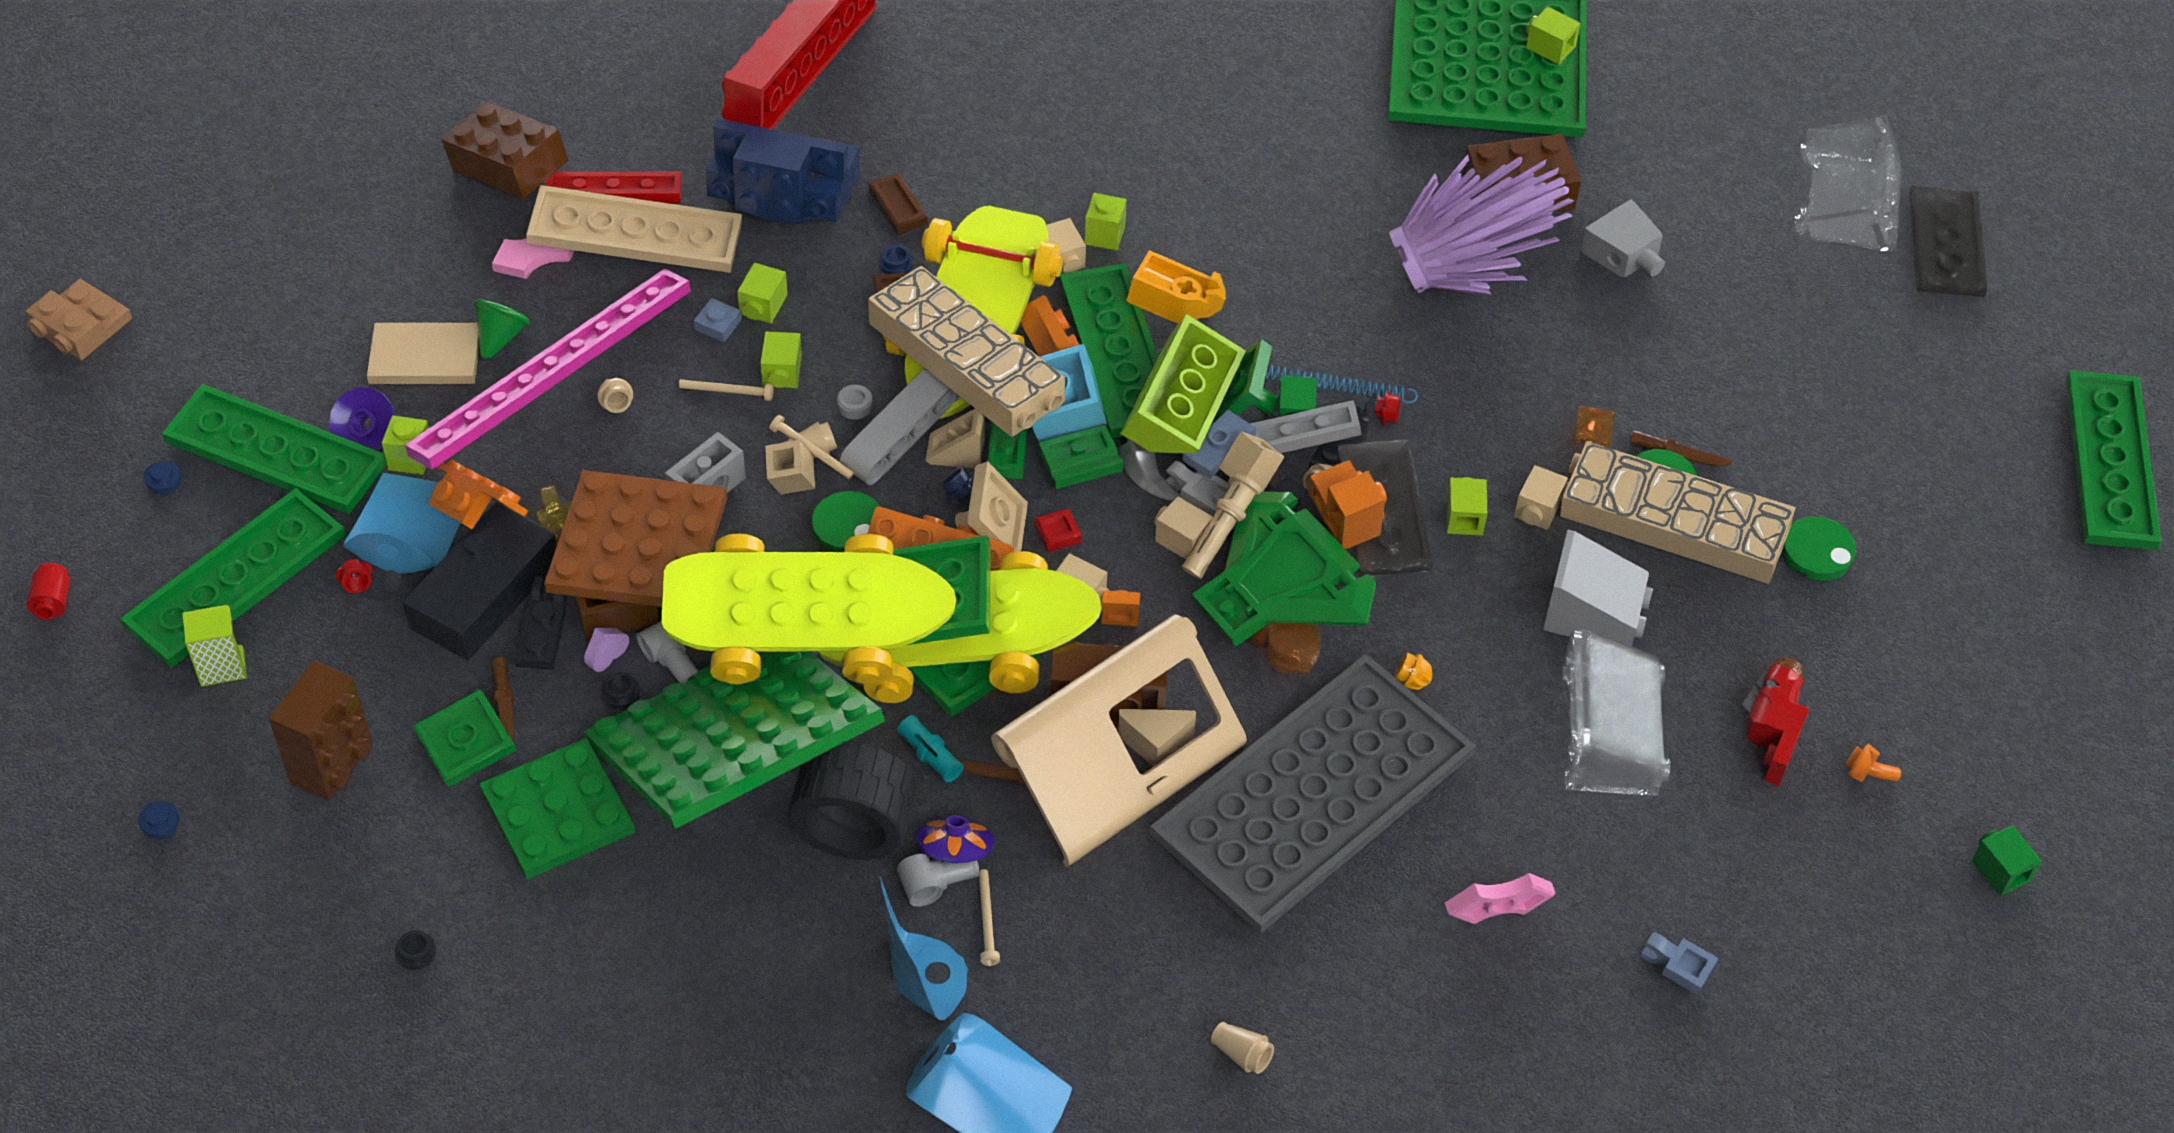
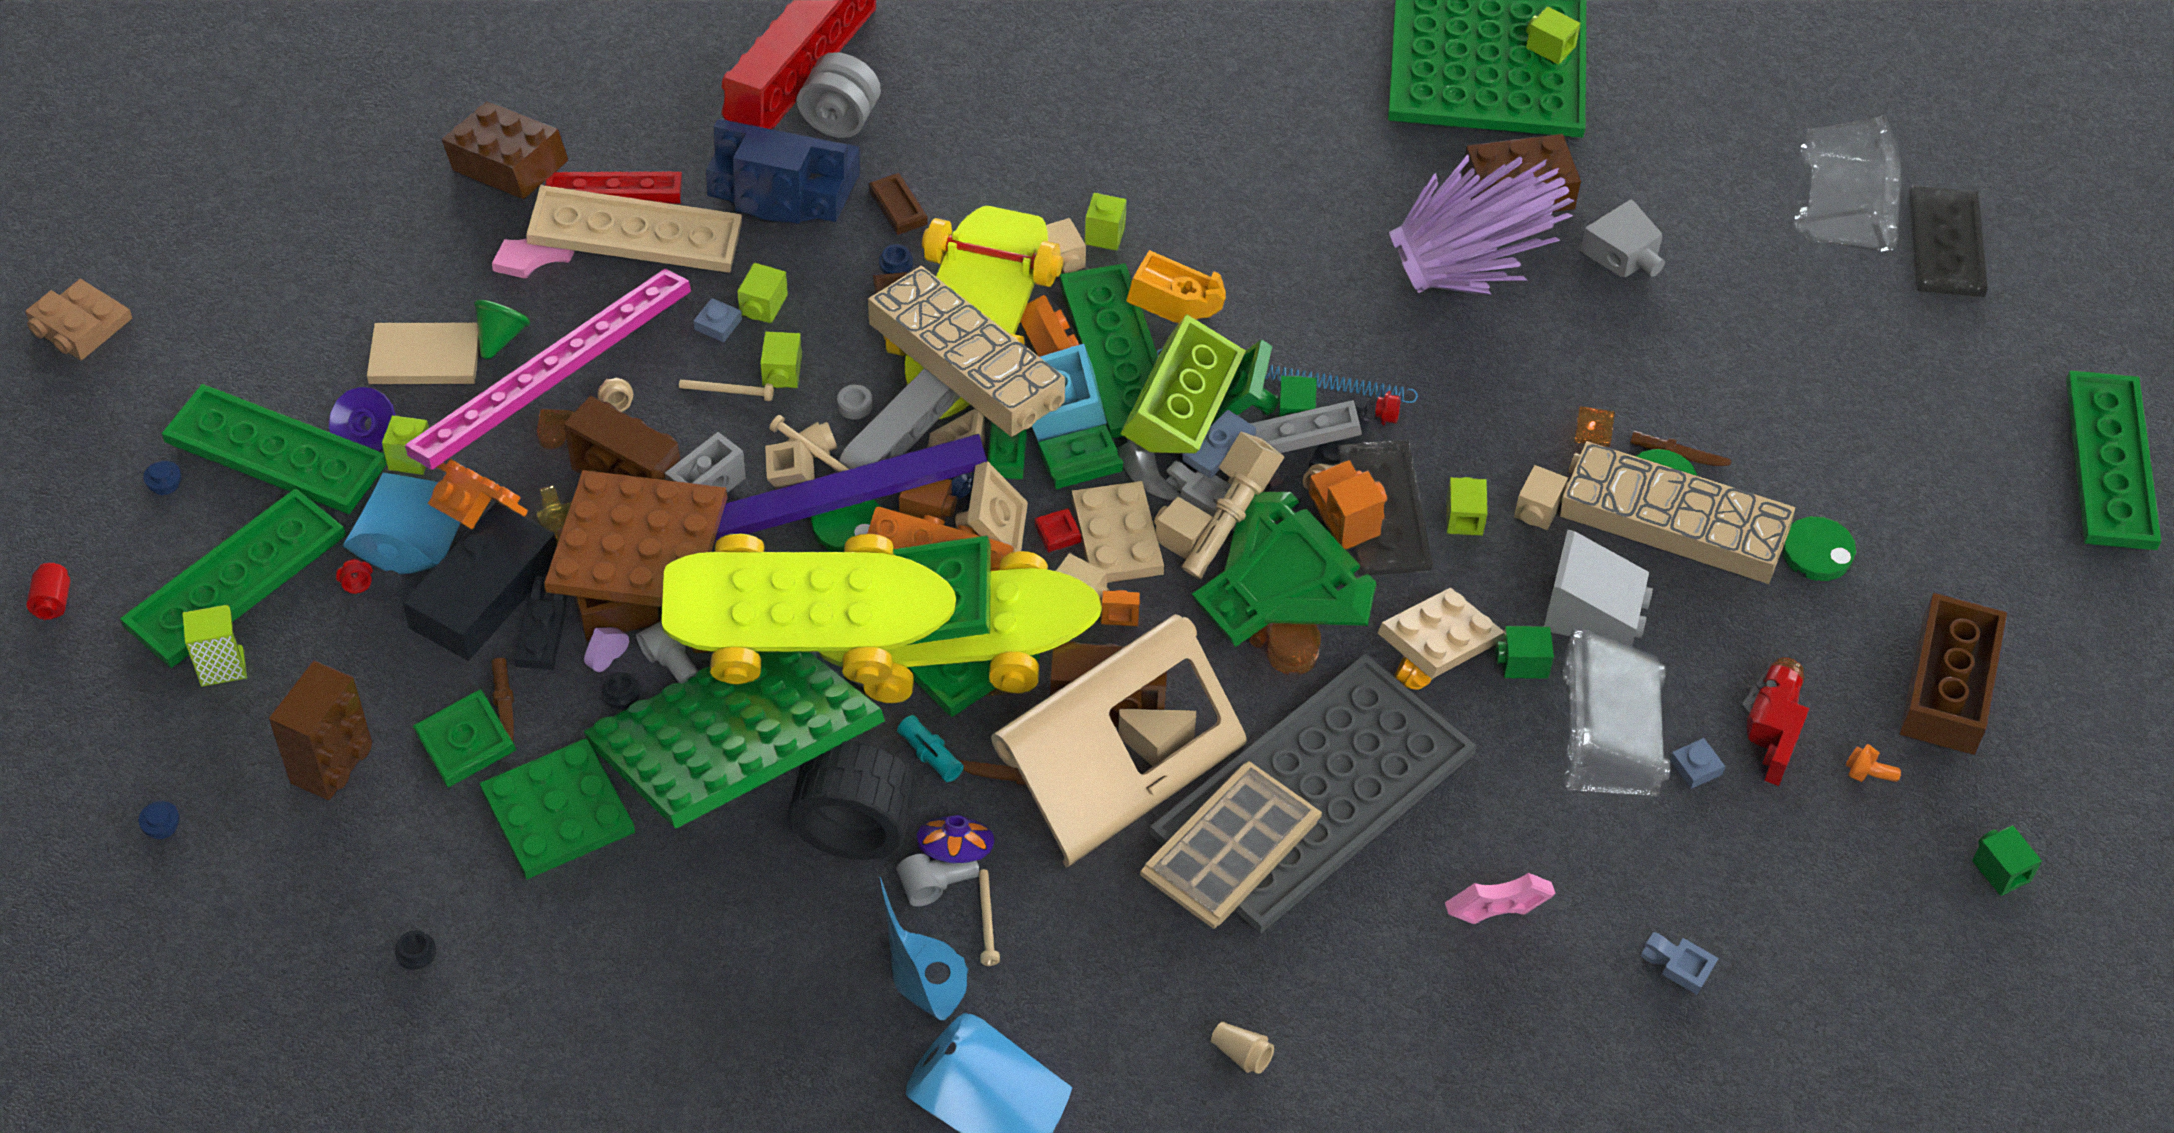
(551, 427): none -> clear orange tile
(615, 443): none -> reddish brown brick
(838, 95): none -> light grey wheel
(852, 486): none -> dark purple tile
(930, 500): none -> dark orange brick
(1118, 531): none -> tan plate
(1230, 844): none -> clear piece
(1440, 632): none -> tan plate
(1526, 652): none -> green brick
(1697, 763): none -> sand blue plate
(1954, 673): none -> reddish brown brick

